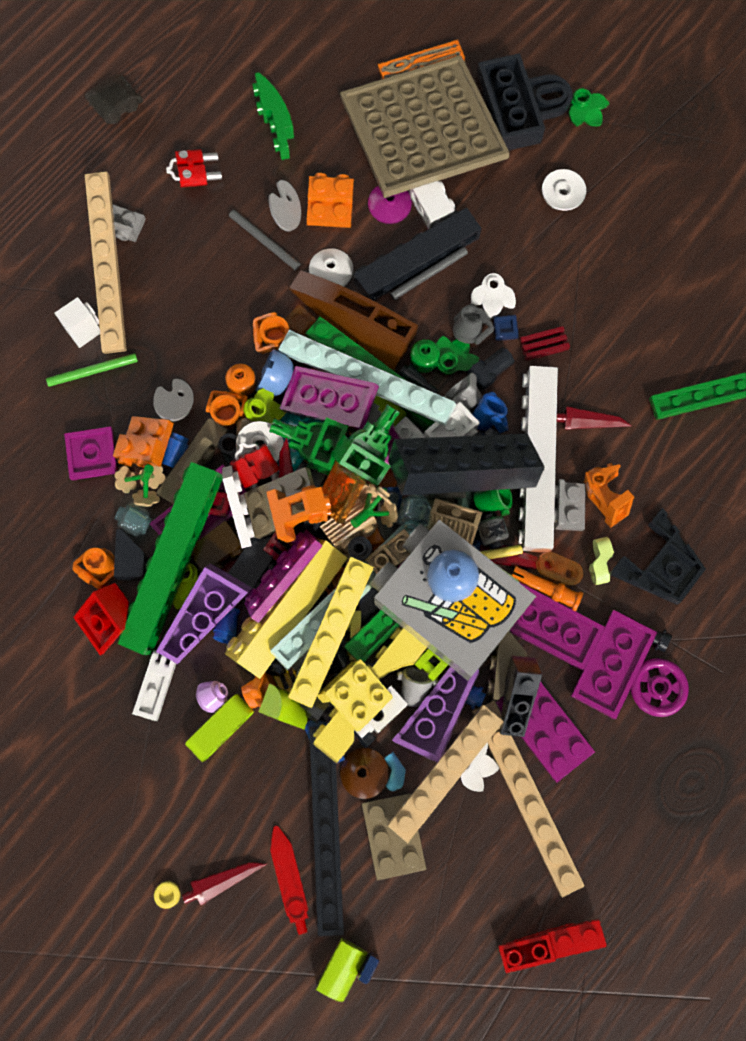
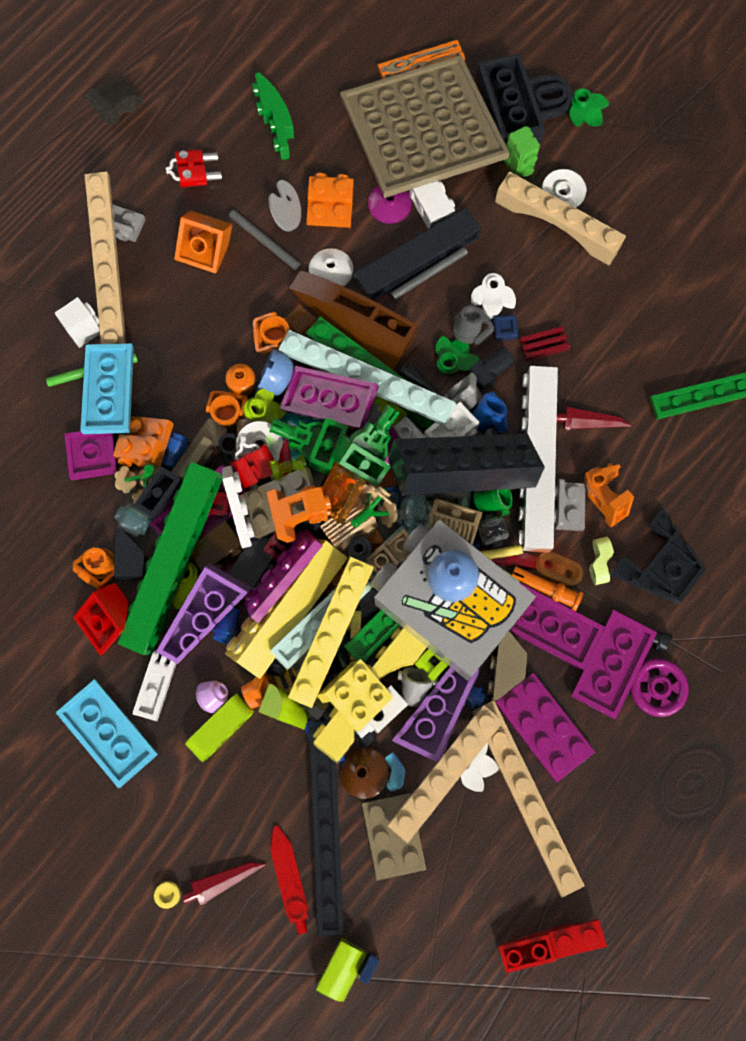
(107, 388): none -> medium azure plate
(107, 733): none -> medium azure plate
(159, 493): none -> black slope
(171, 405): light grey piece -> none
(202, 241): none -> orange slope
(279, 468): none -> clear neon green piece
(425, 355): green head -> none
(519, 695): black slope -> none
(522, 152): none -> bright green brick
(529, 199): none -> tan arch

